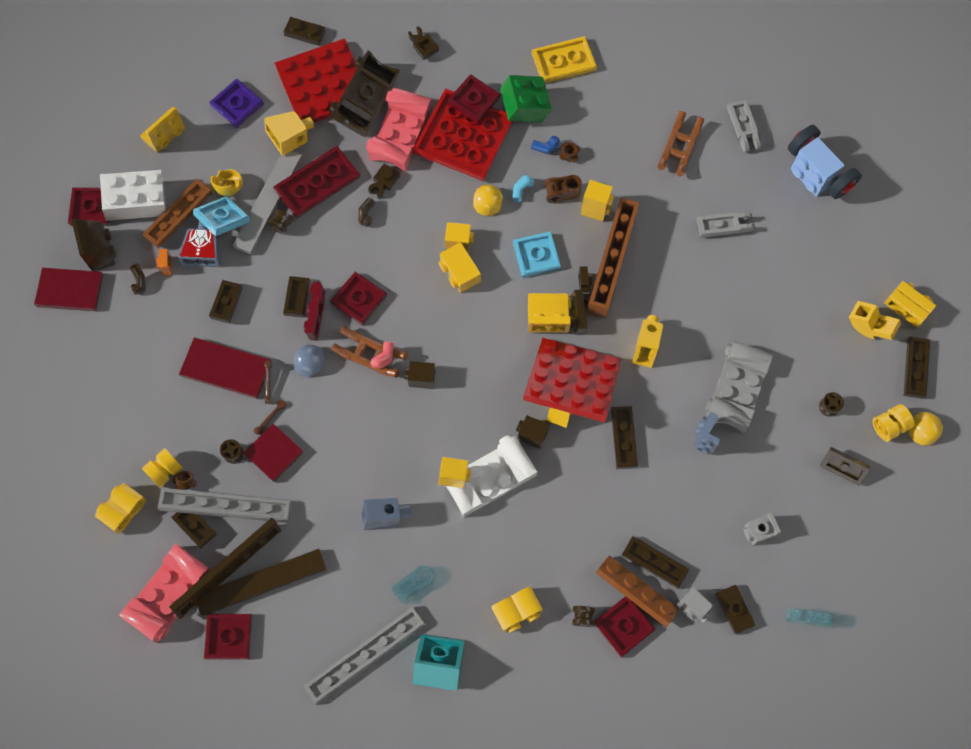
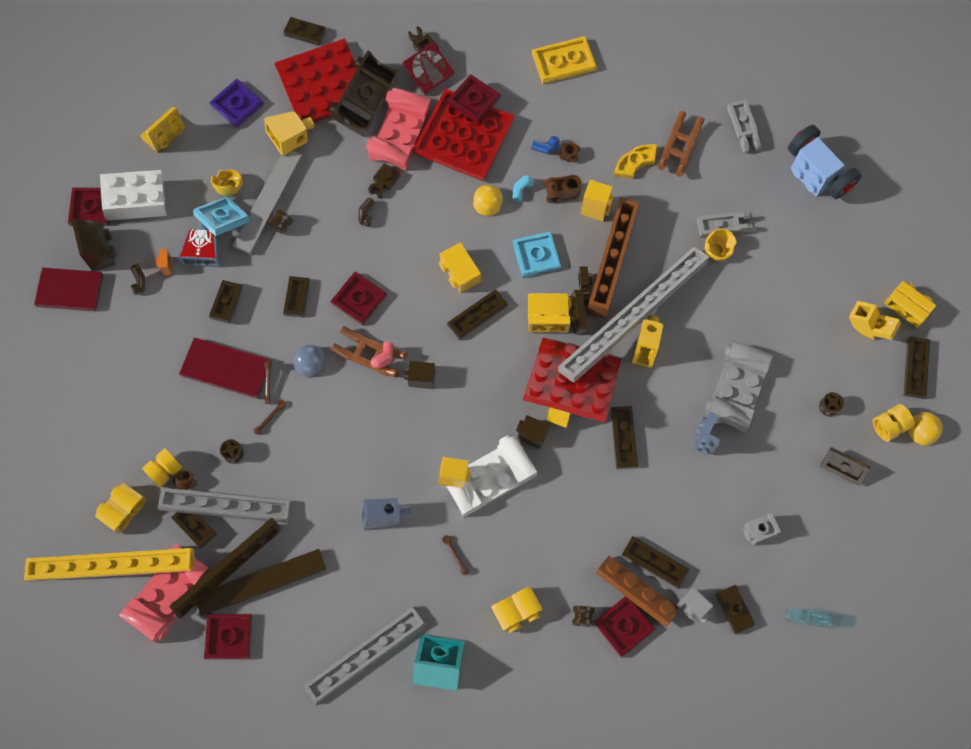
(109, 564): none -> yellow tile
(177, 213): dark orange plate -> none
(273, 452): dark red tile -> none
(315, 311): dark red hinge -> none
(316, 182): dark red tile -> none
(410, 584): clear light blue piece -> none
(428, 68): none -> dark red tile
(447, 540): none -> reddish brown hinge
(458, 233): yellow brick -> none
(477, 314): none -> dark brown tile
(525, 98): green brick -> none
(633, 315): none -> light grey plate
(635, 159): none -> yellow tile
(720, 244): none -> yellow hair

